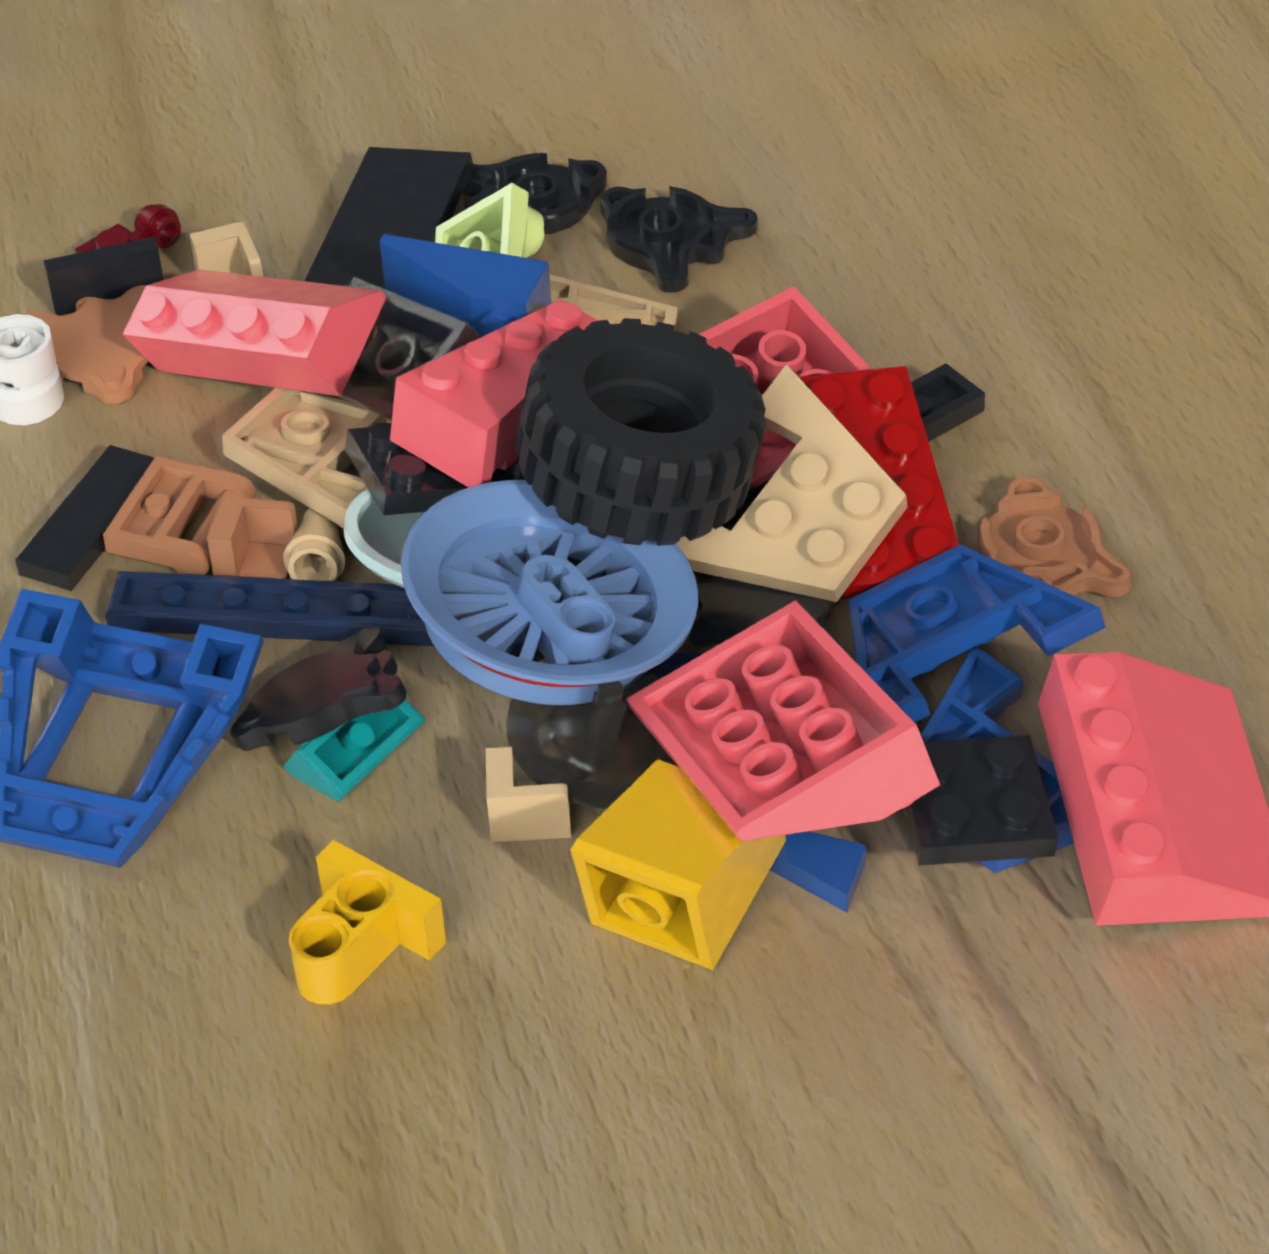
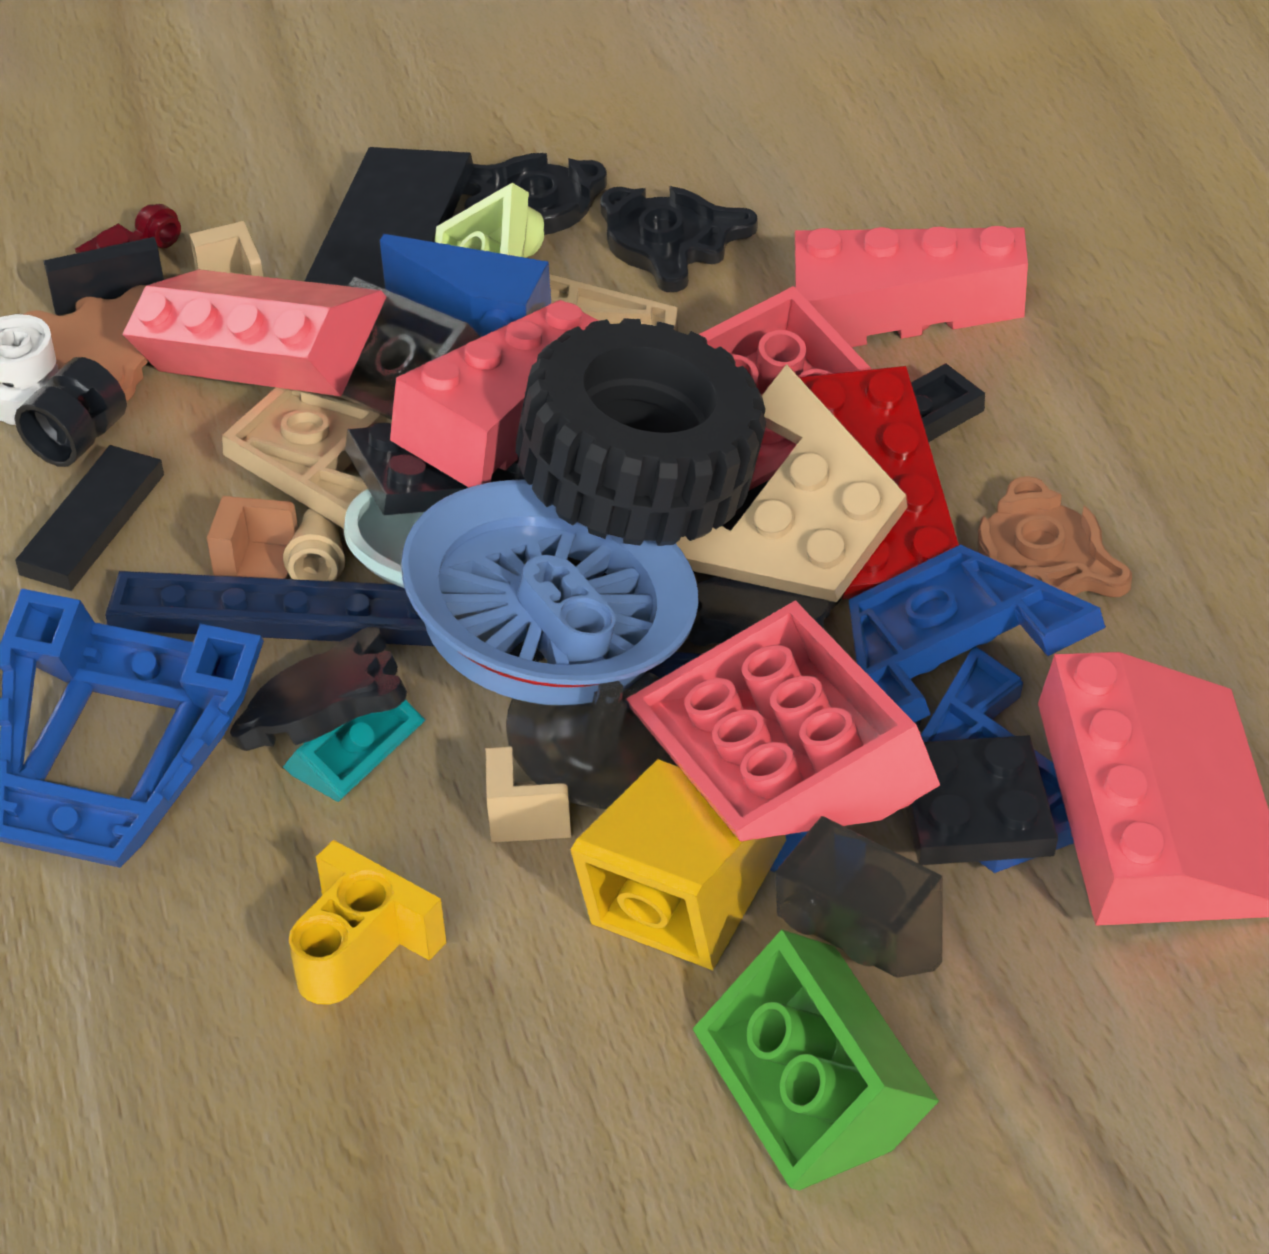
(70, 411): none -> black wheel
(161, 509): nougat plate -> none
(813, 1062): none -> bright green slope
(863, 900): none -> clear smoke slope
(911, 278): none -> coral wedge

